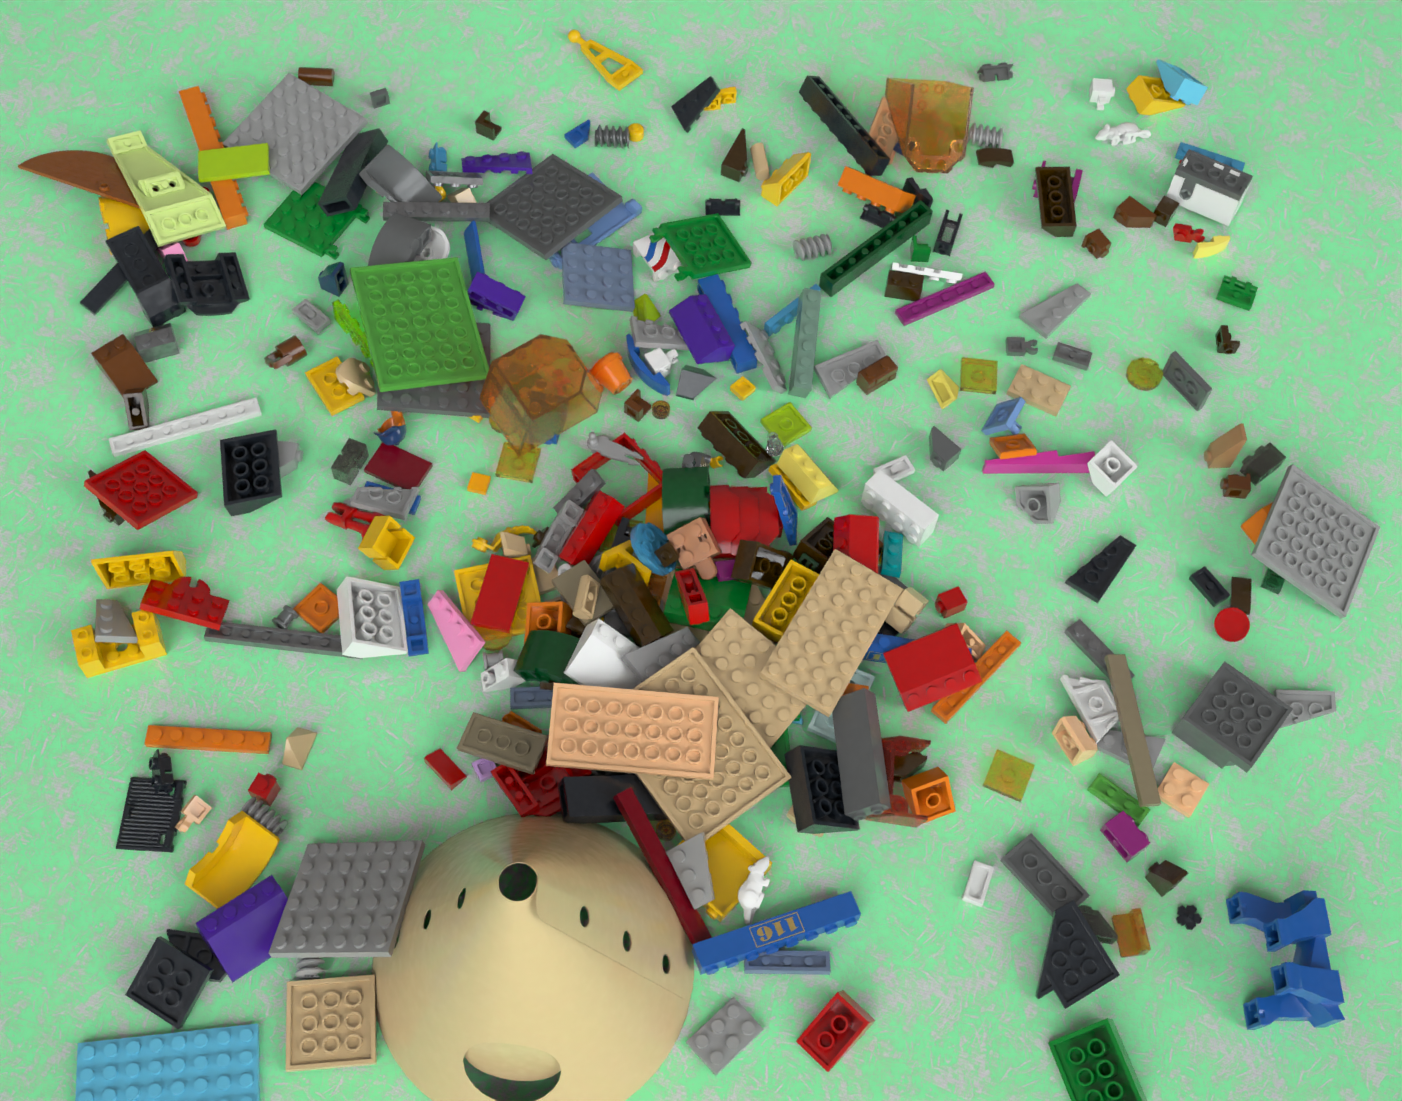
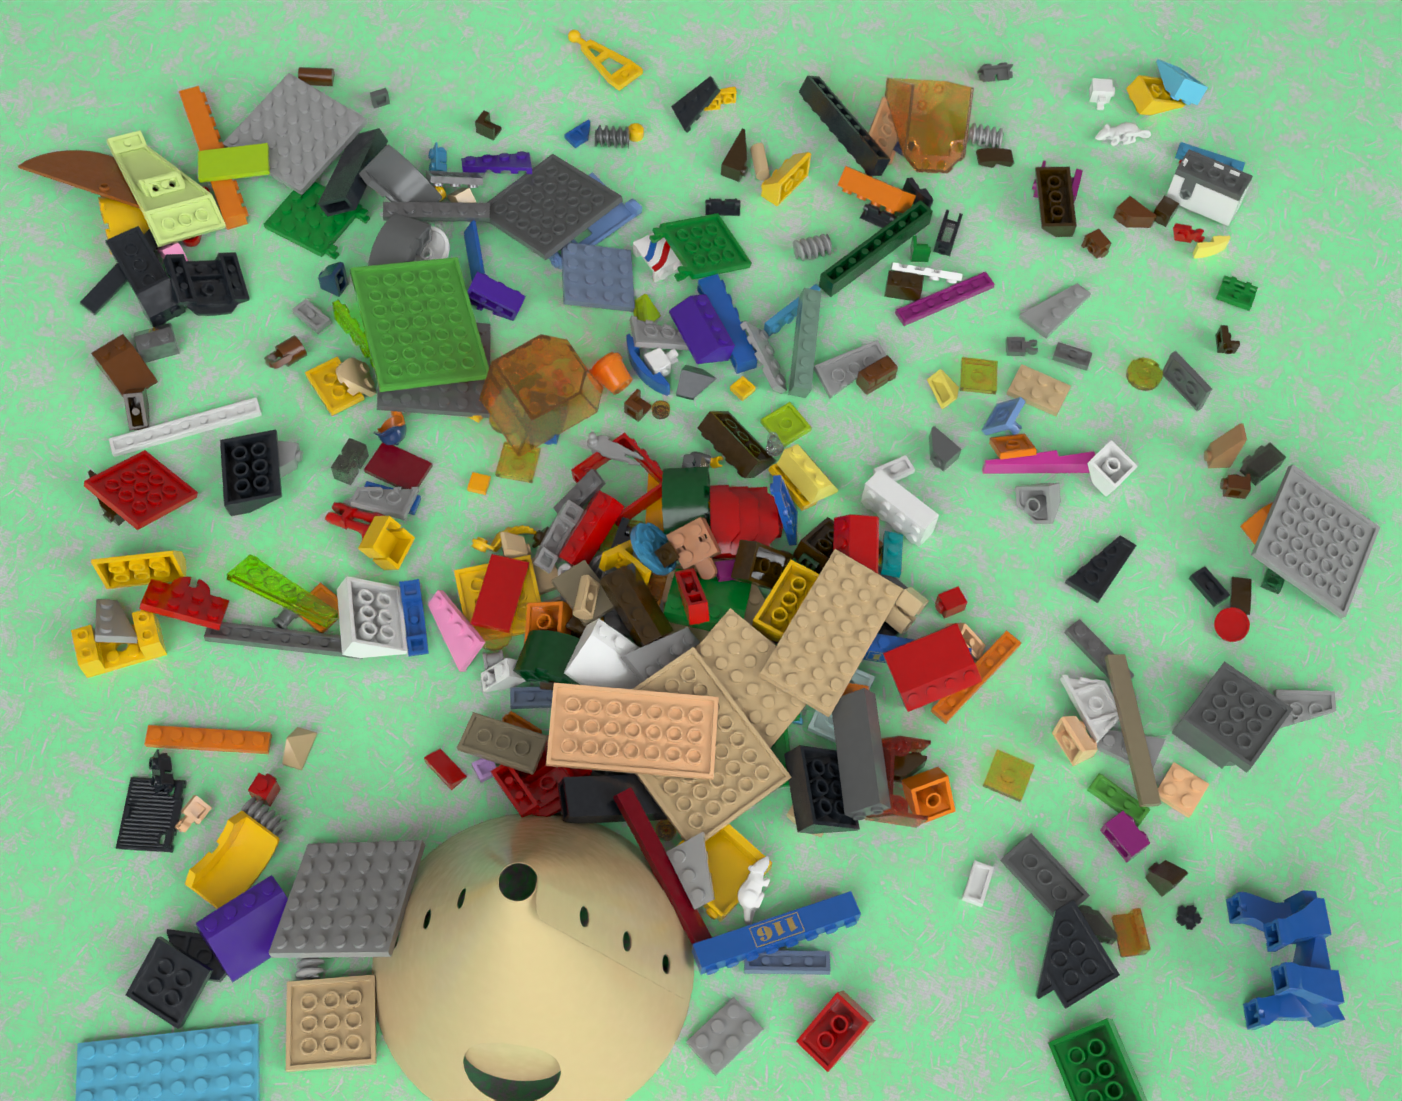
(272, 585): none -> clear neon green wing

